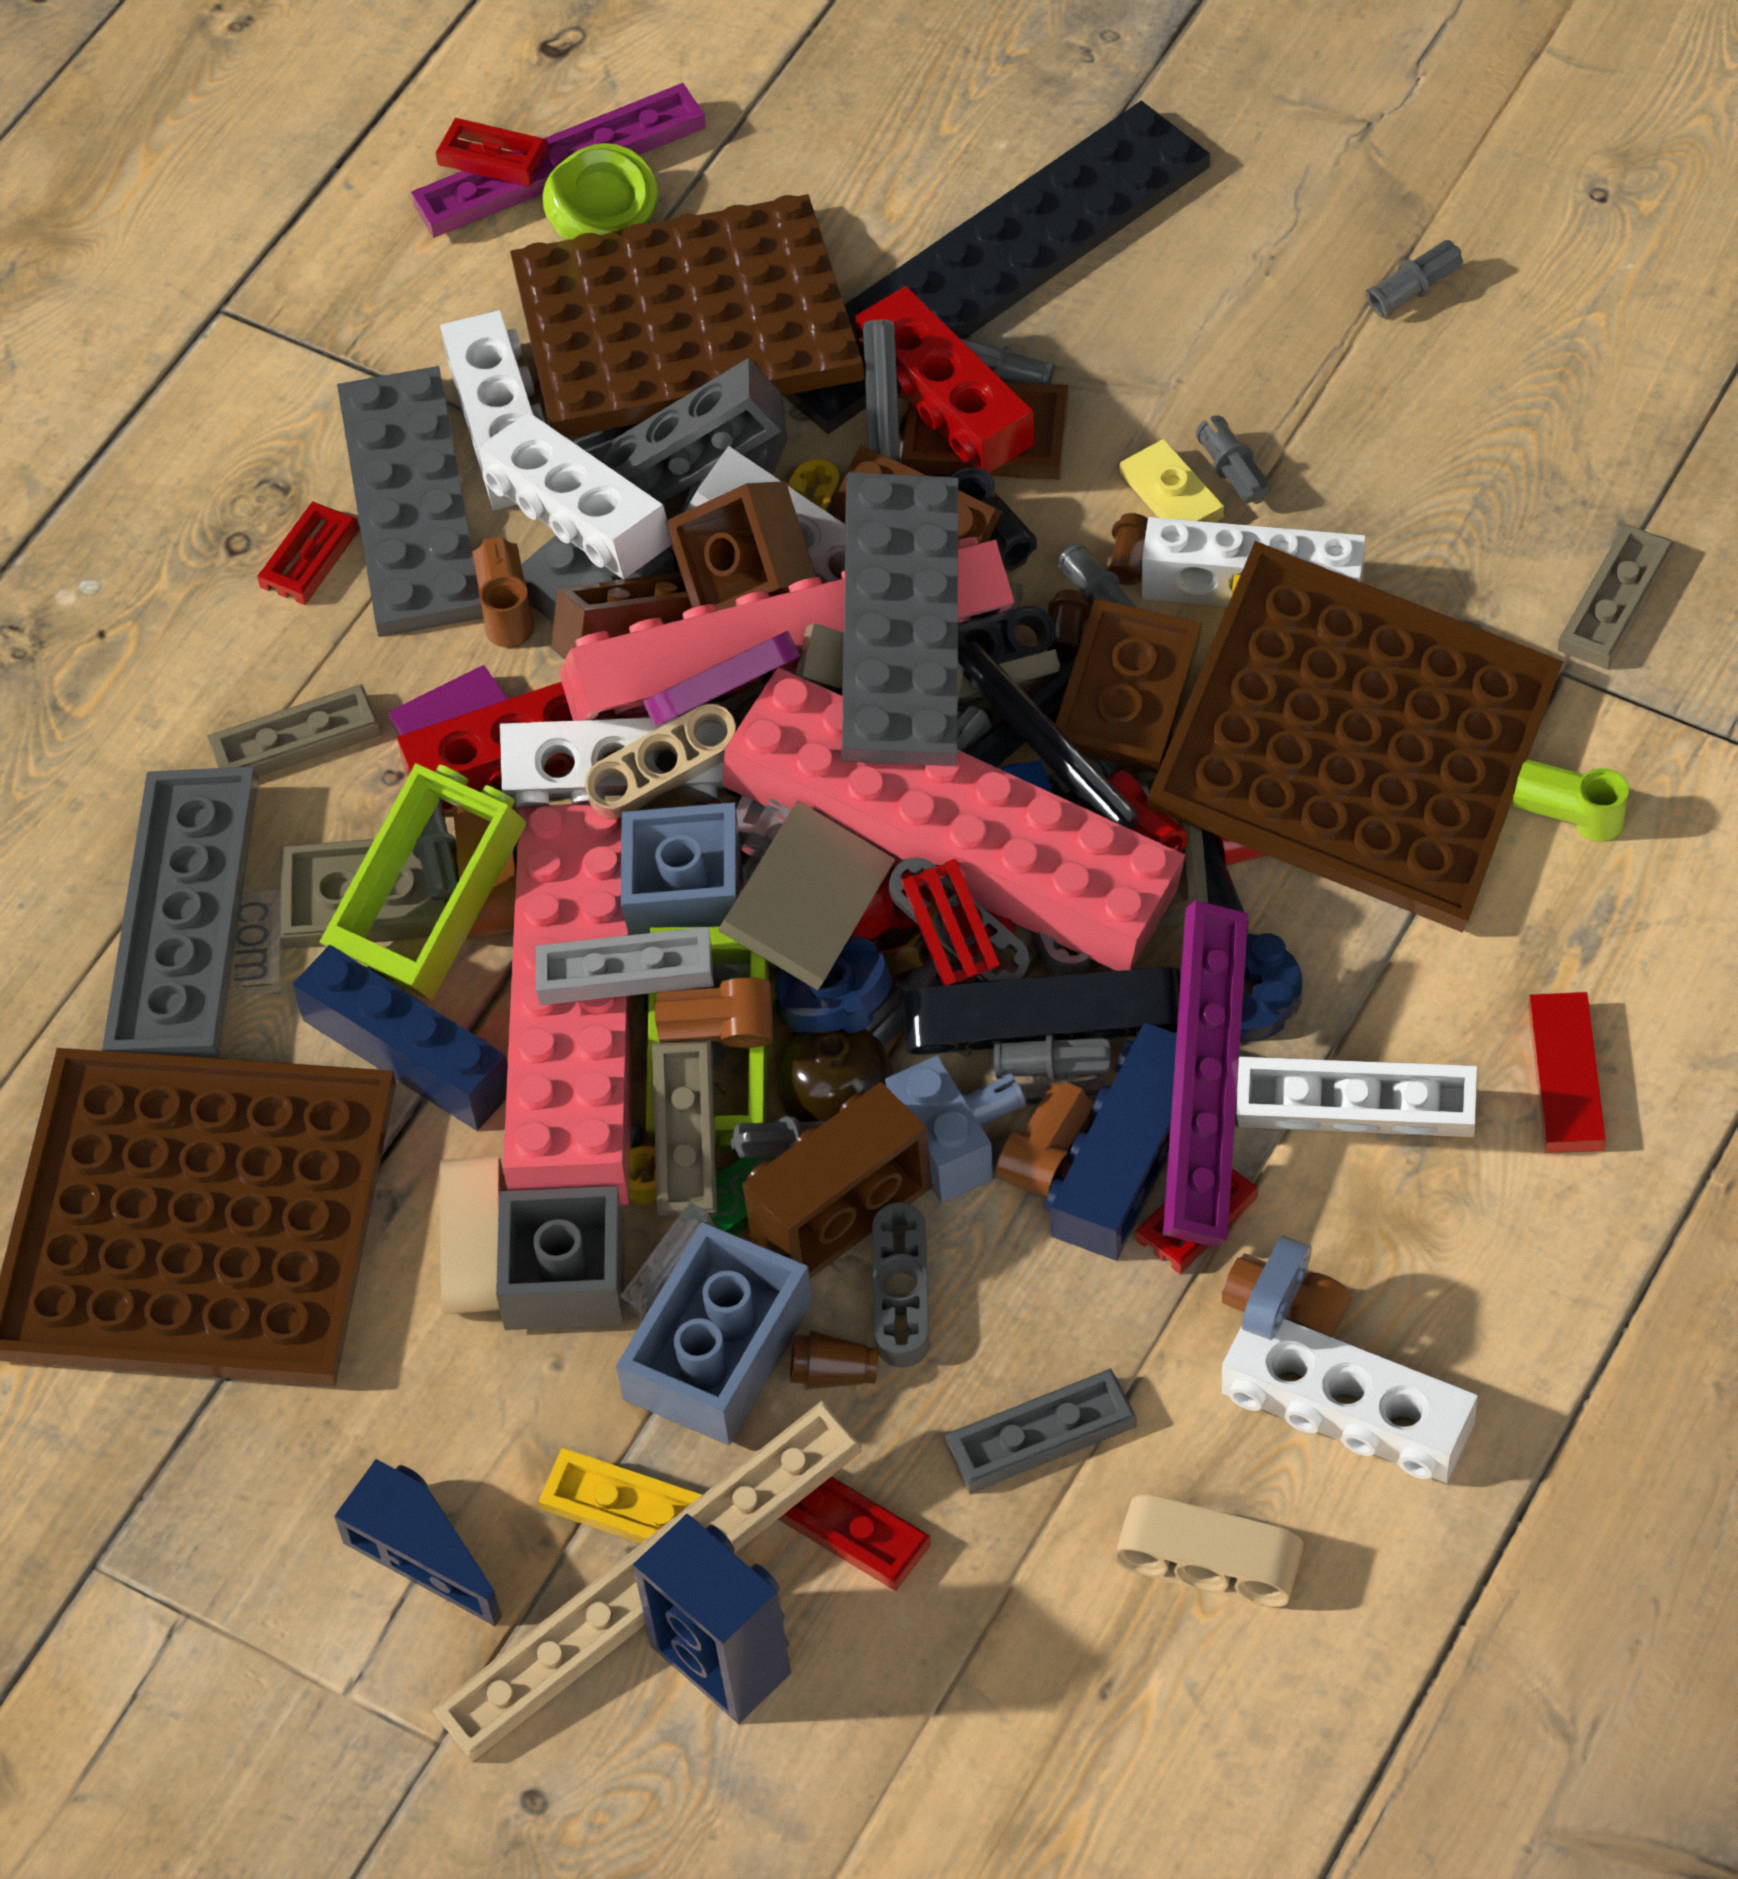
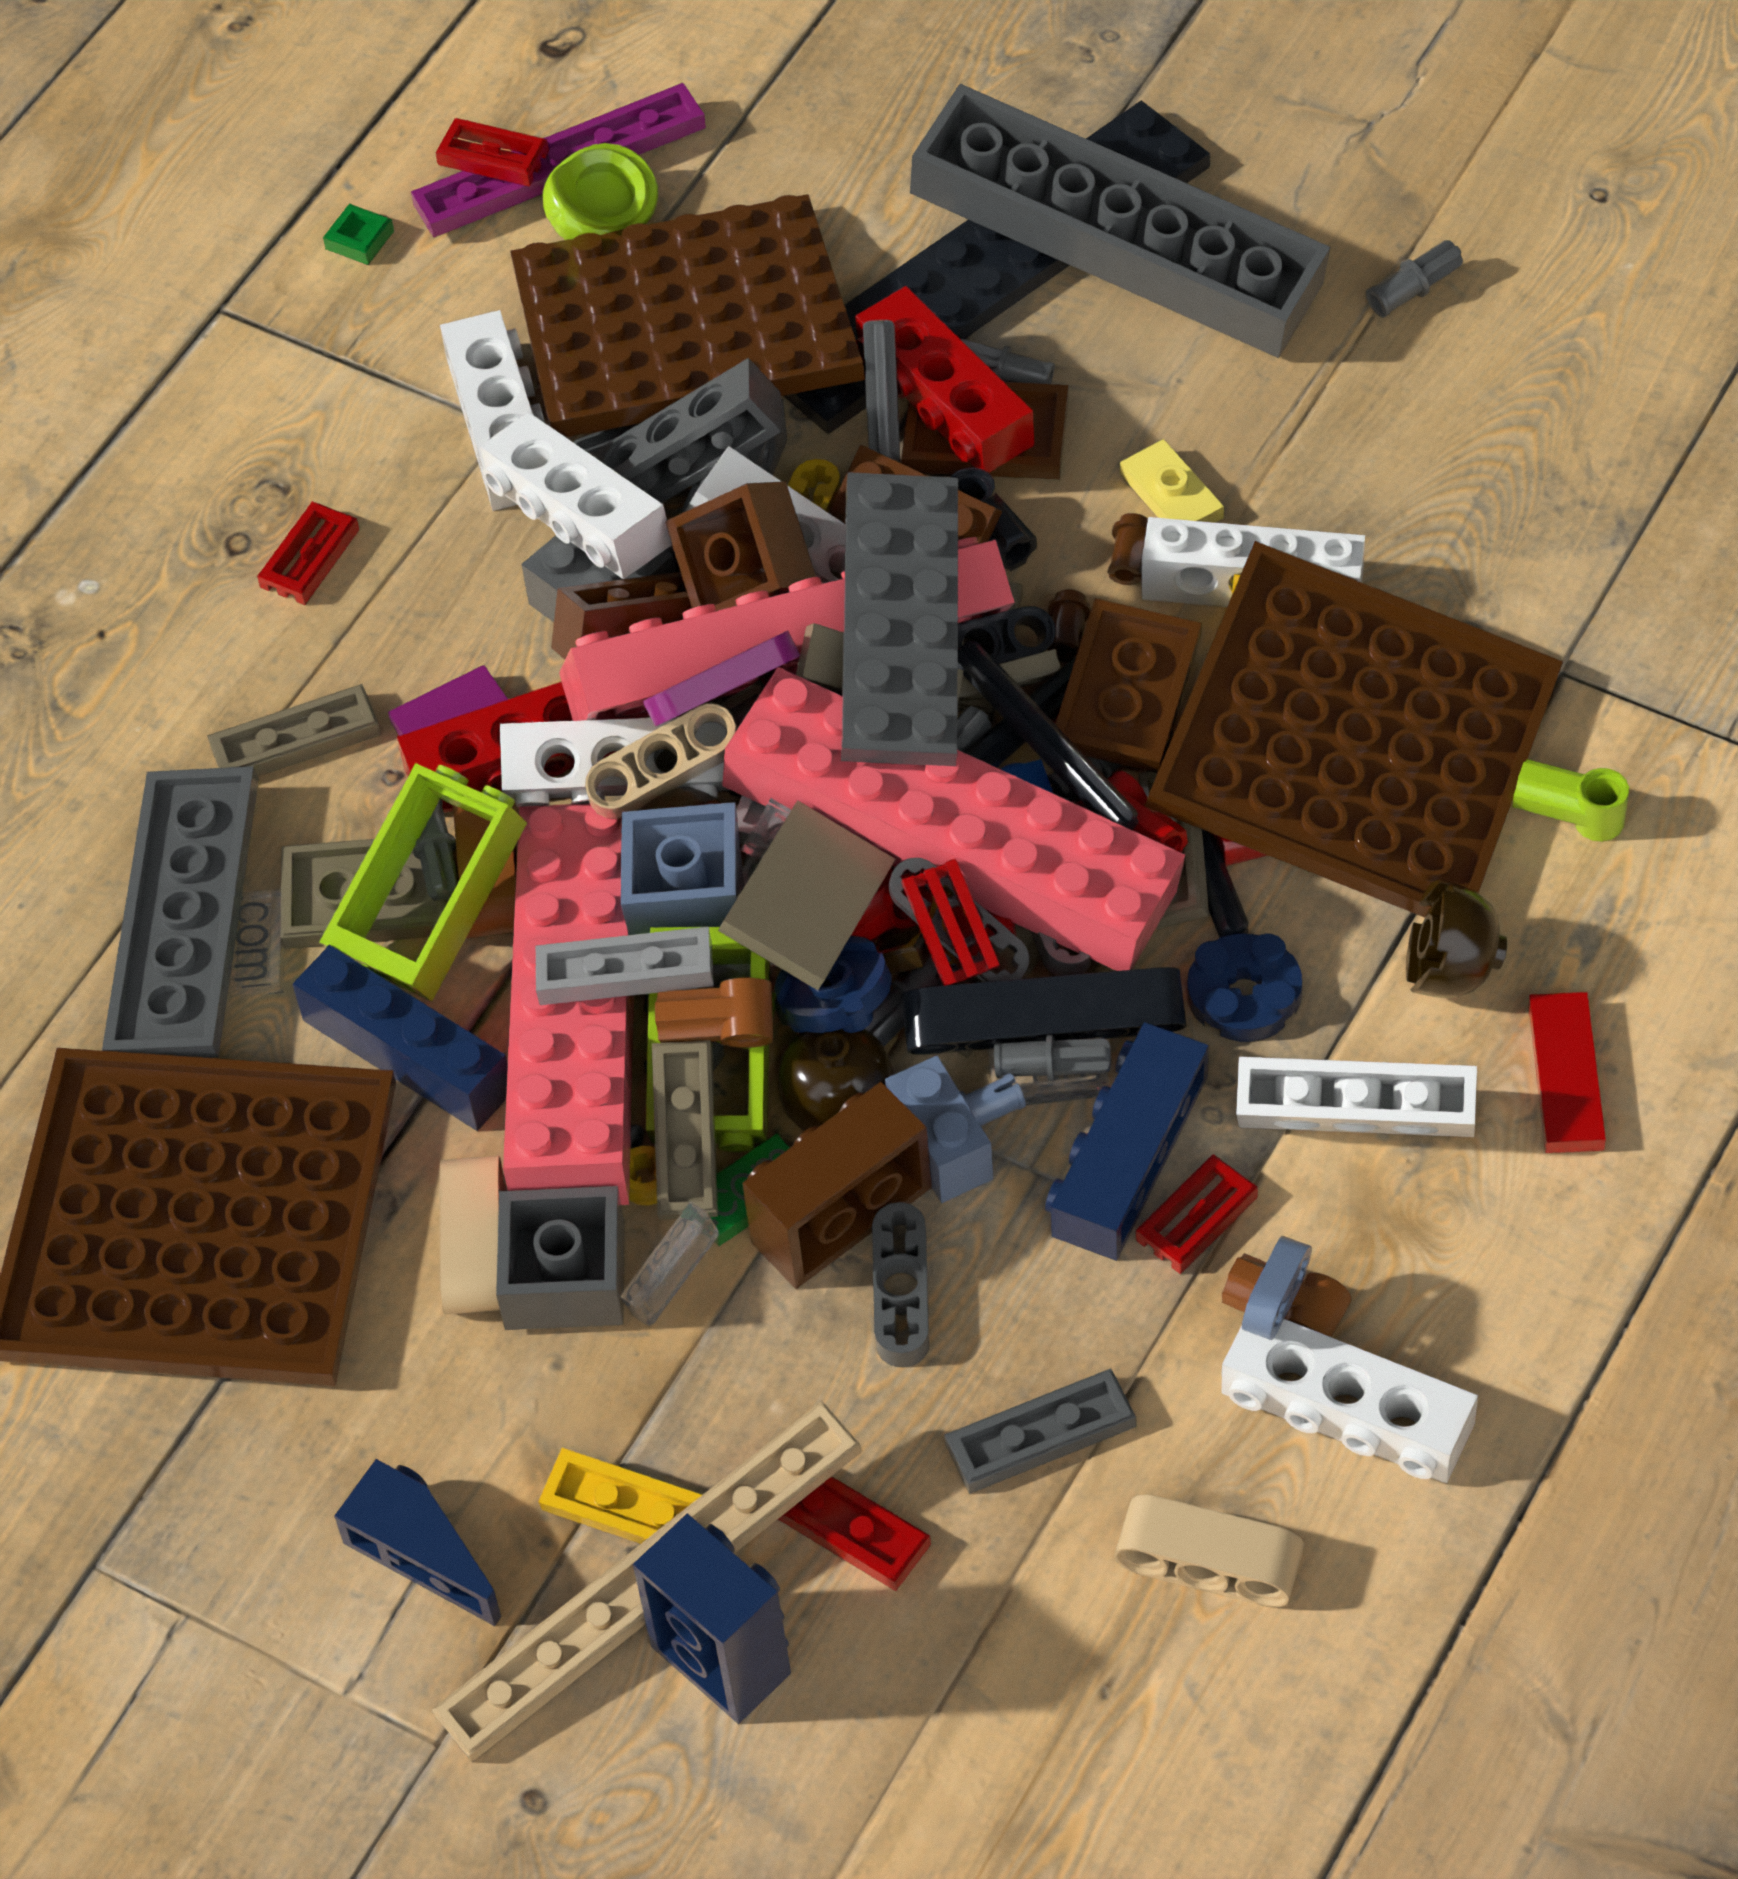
(358, 234): none -> green tile
(409, 501): dark grey plate -> none
(502, 592): dark orange piece -> none
(715, 1333): sand blue brick -> none
(768, 1139): dark grey axle -> none
(831, 1362): reddish brown cone -> none
(1043, 1148): dark orange piece -> none
(1091, 577): dark grey axle -> none
(1119, 220): none -> dark grey brick
(1205, 1074): magenta plate -> none
(1233, 460): dark grey axle -> none
(1454, 943): none -> dark brown cylinder
(1616, 596): dark tan tile -> none

